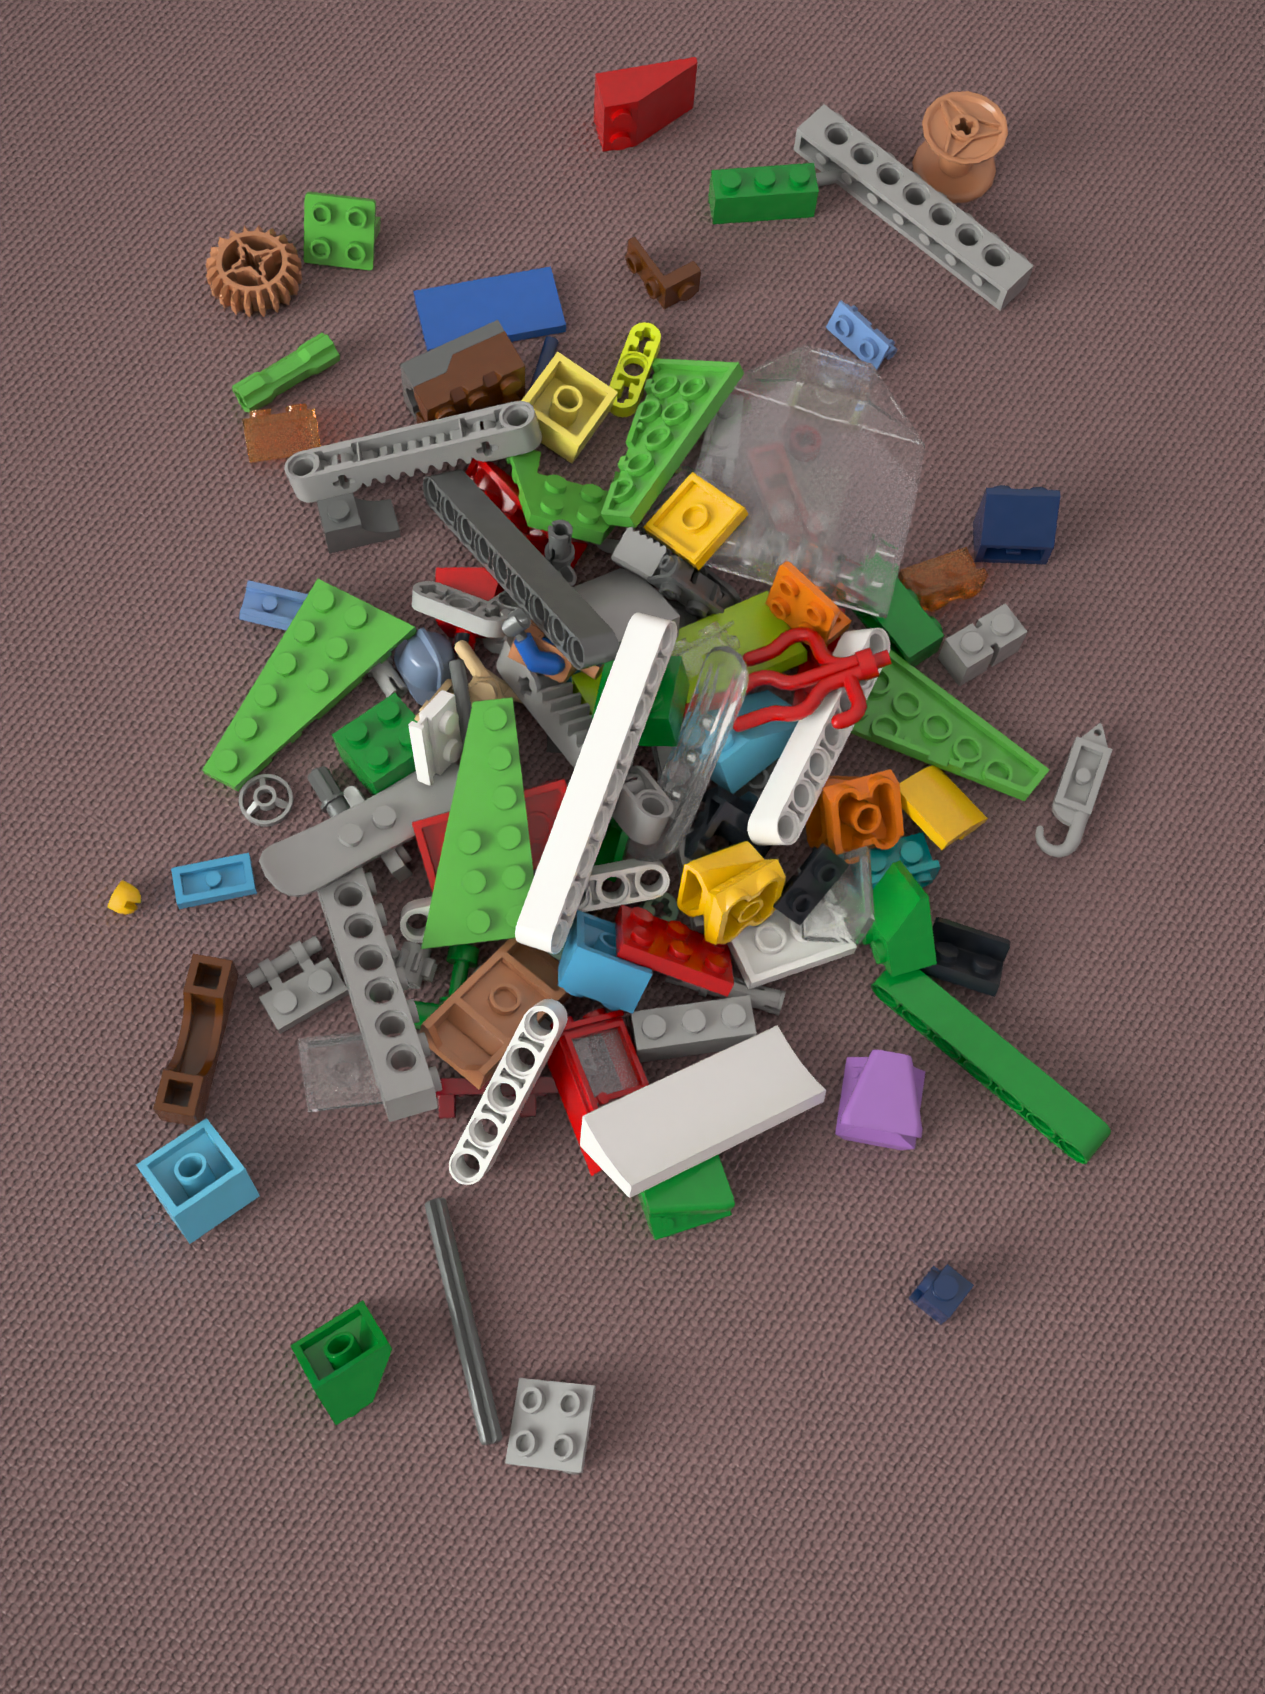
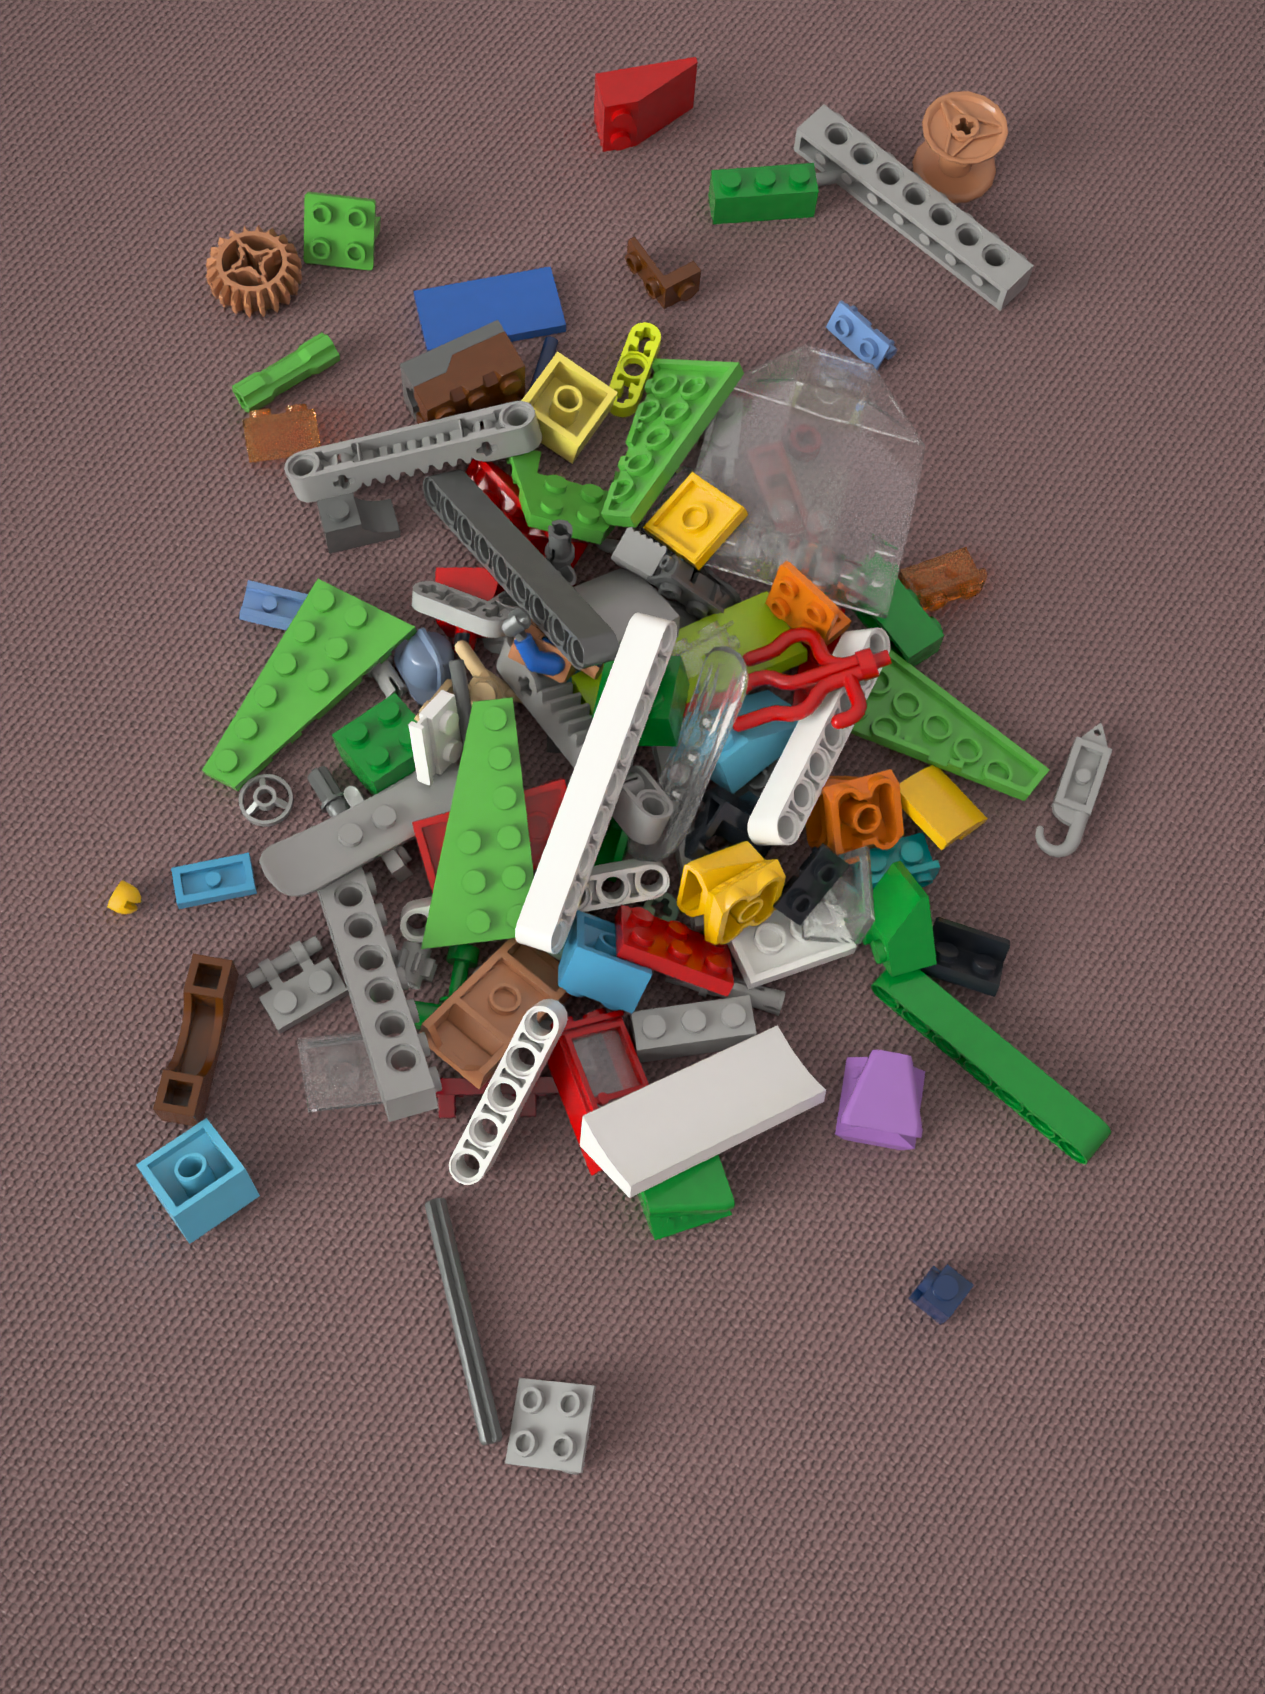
(345, 1361): green slope -> none
(971, 651): light grey piece -> none
(1016, 525): dark blue slope -> none

